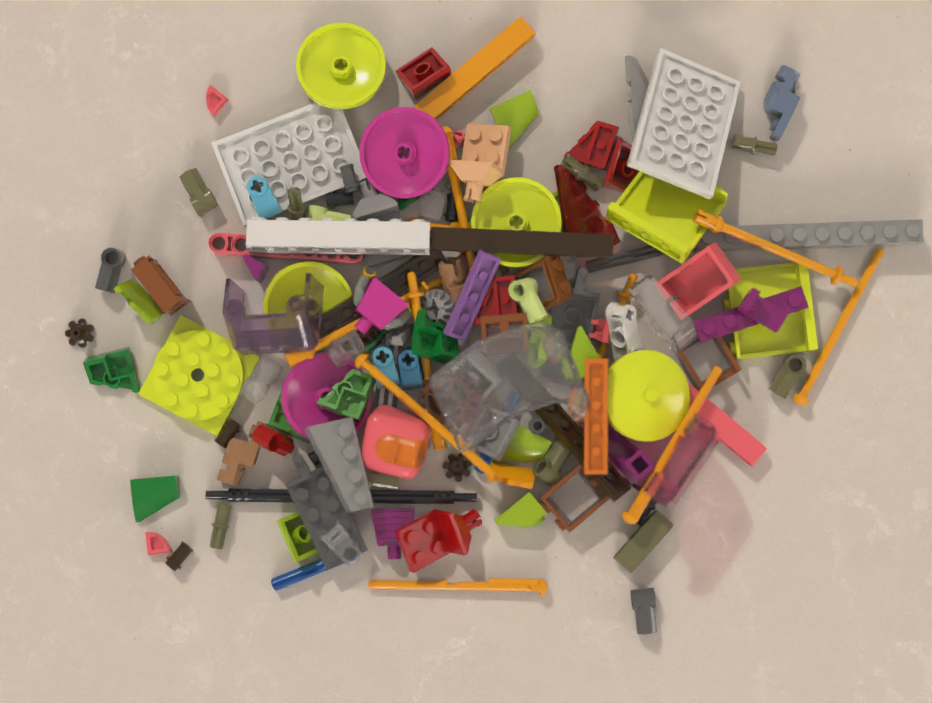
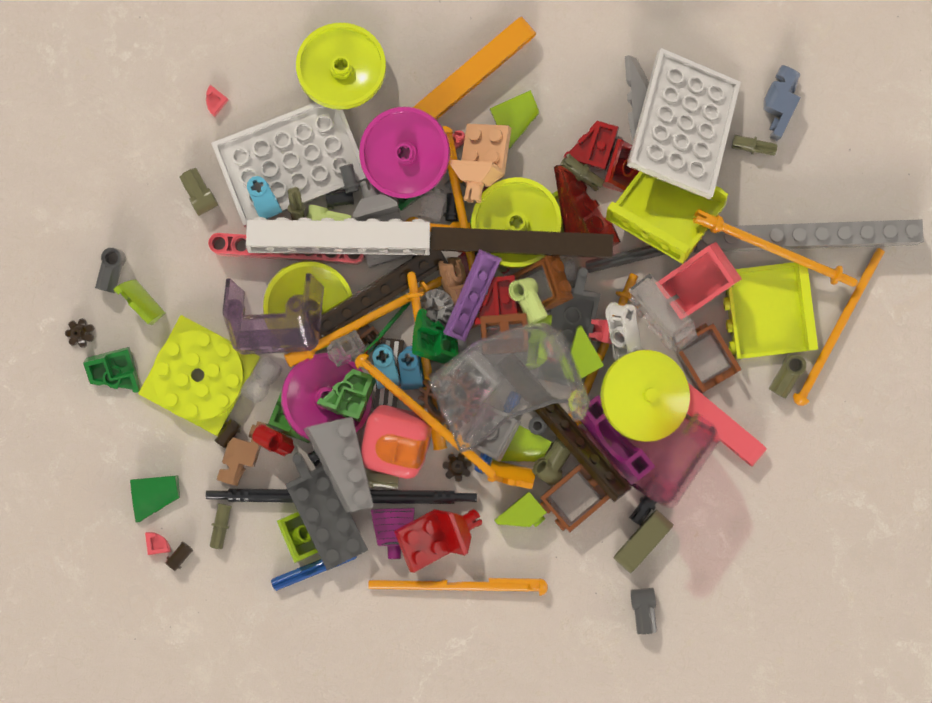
(159, 285): dark orange window -> none
(256, 267): magenta slope -> none
(341, 542): clear piece -> none
(378, 305): dark pink torso -> none
(400, 336): light grey plate -> none
(424, 73): red slope -> none
(596, 417): orange plate -> none
(642, 498): light orange bar -> none
(734, 320): magenta plate -> none
(762, 310): magenta bracket -> none

